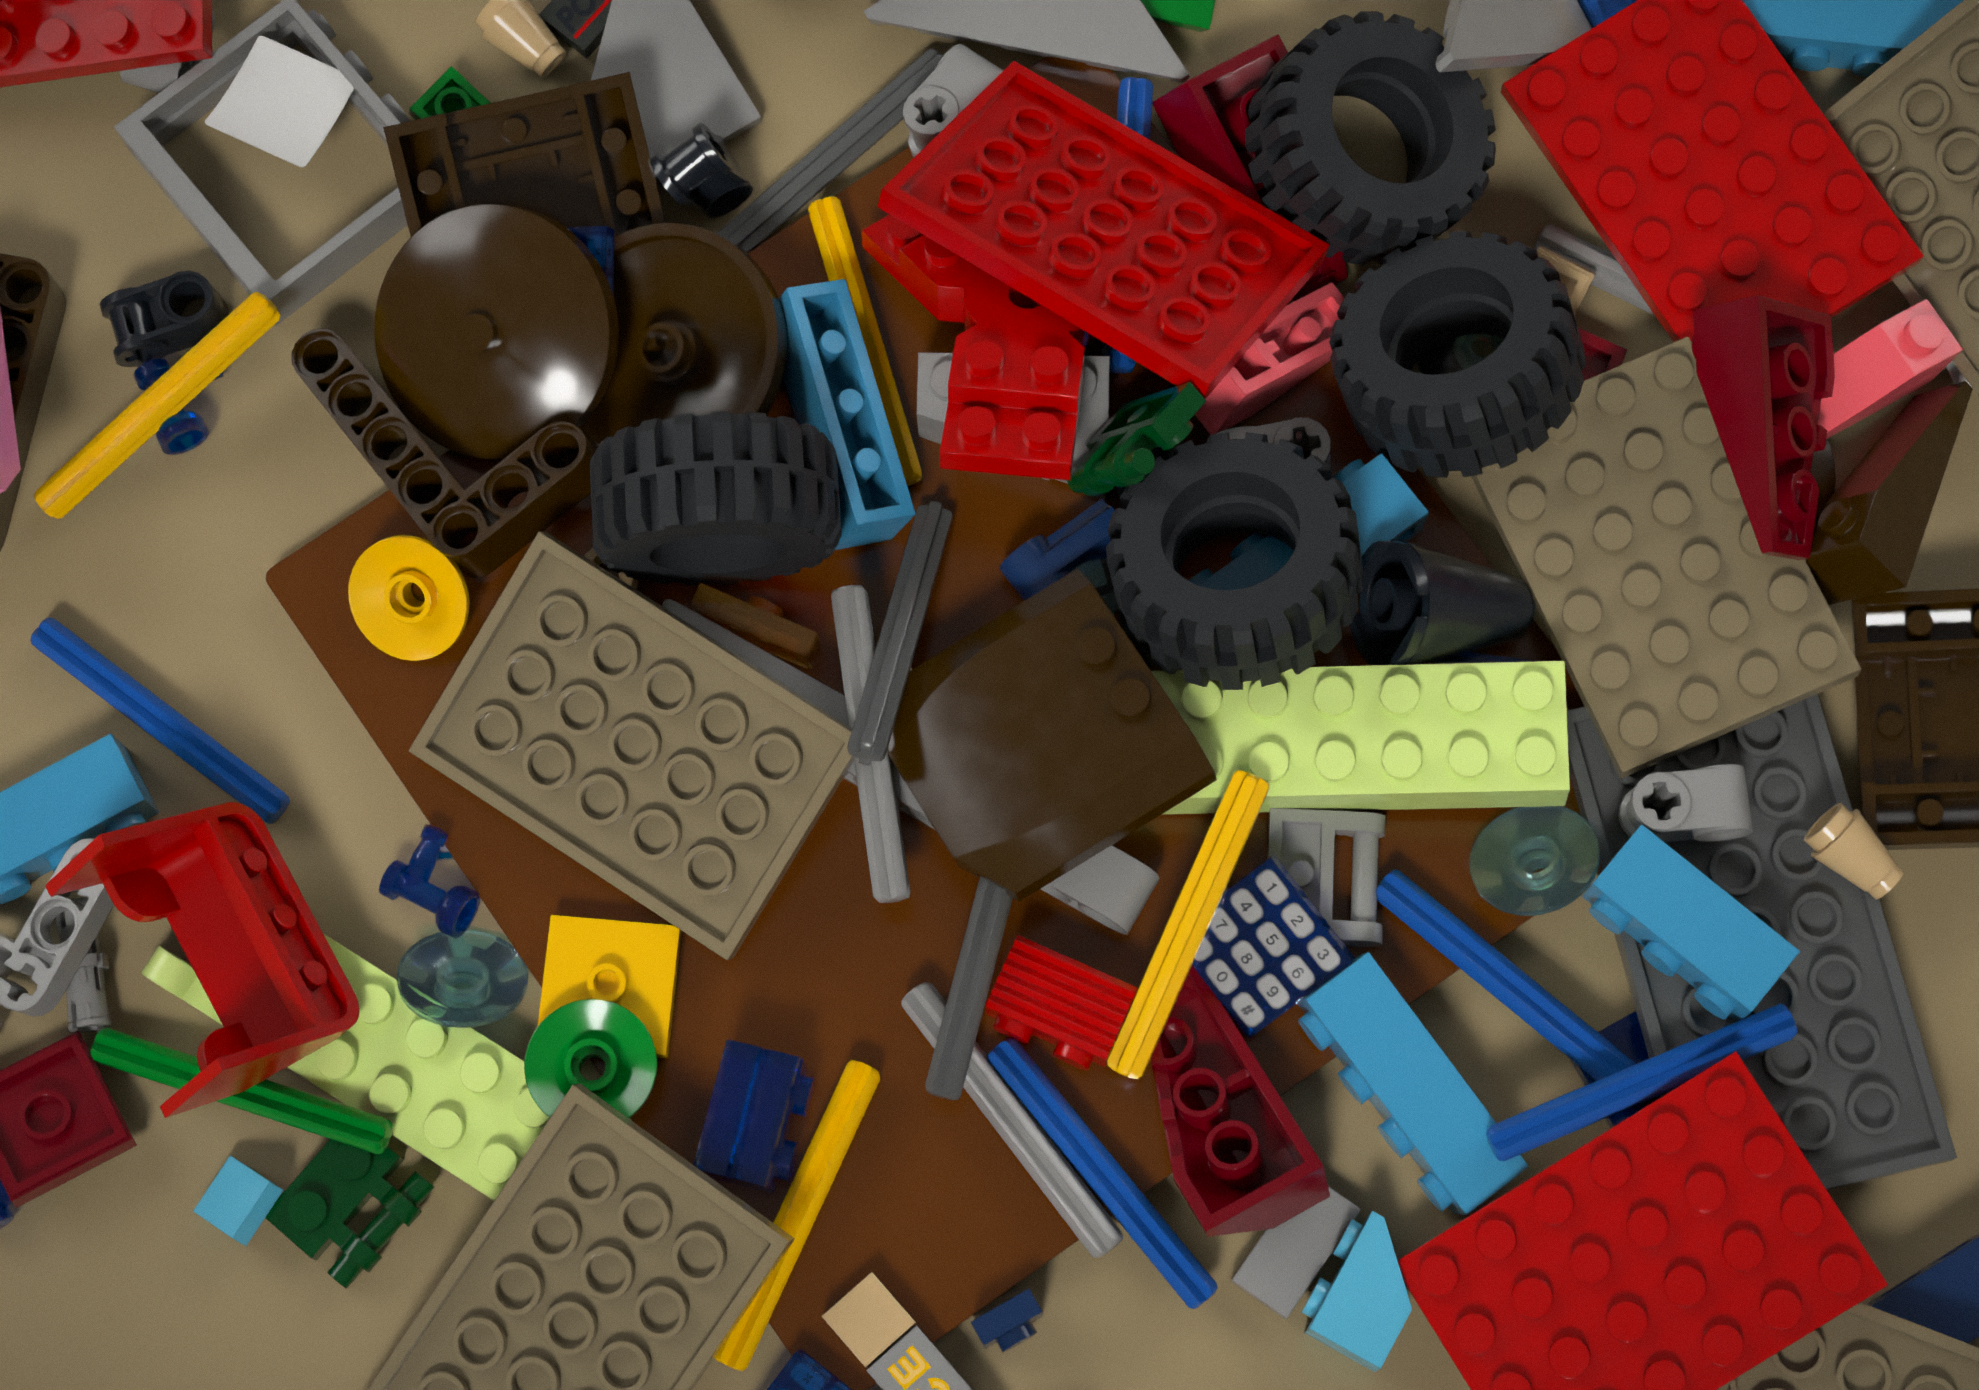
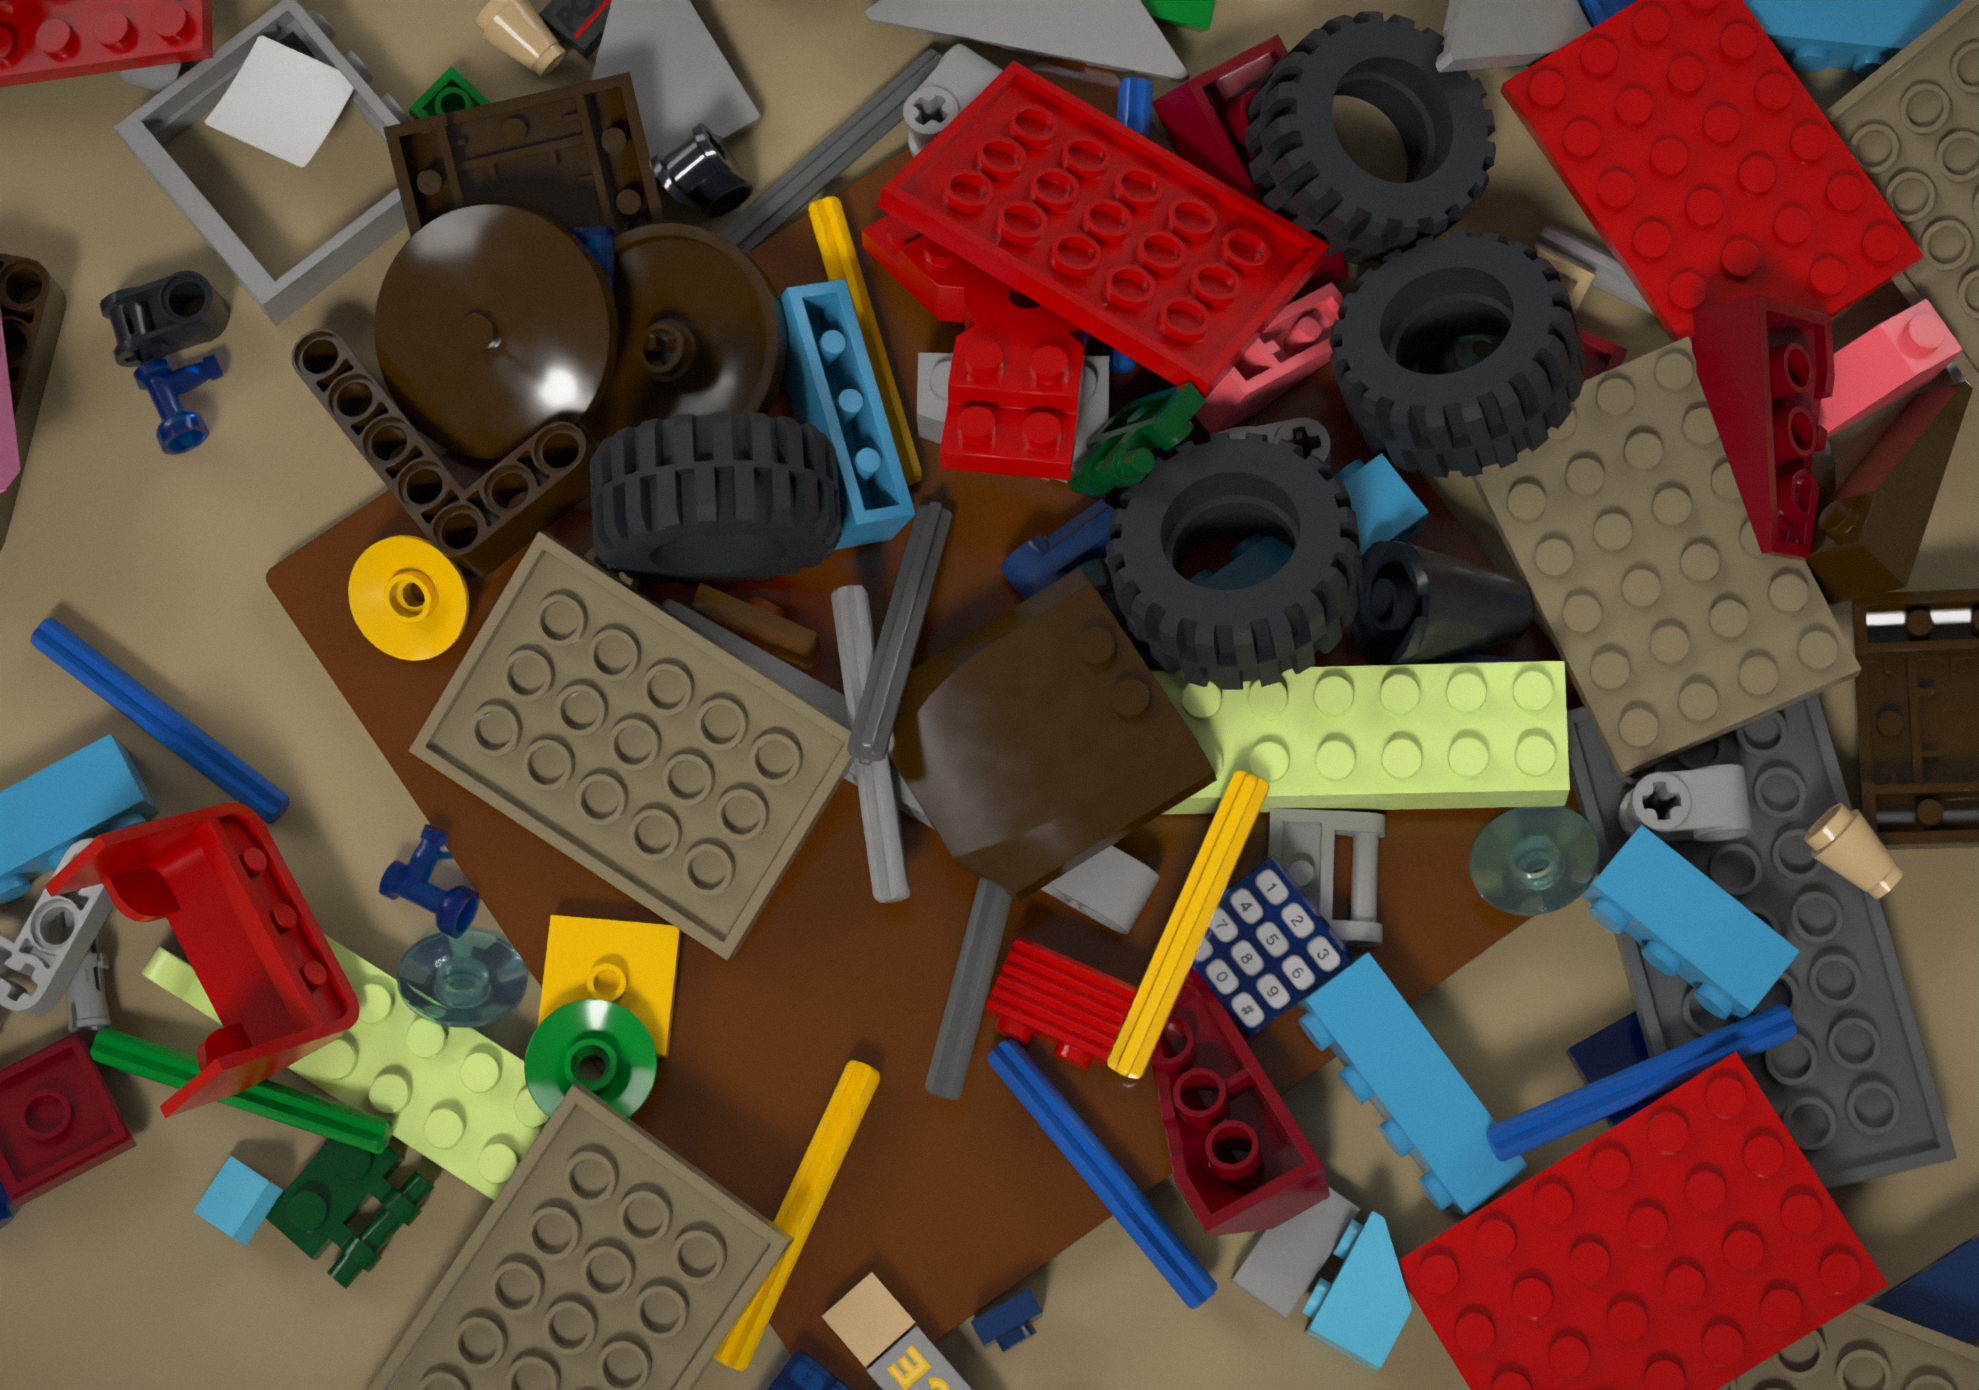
(156, 404): yellow axle -> none
(752, 1117): clear blue brick -> none
(1022, 1133): light grey axle -> none
(1500, 976): blue axle -> none

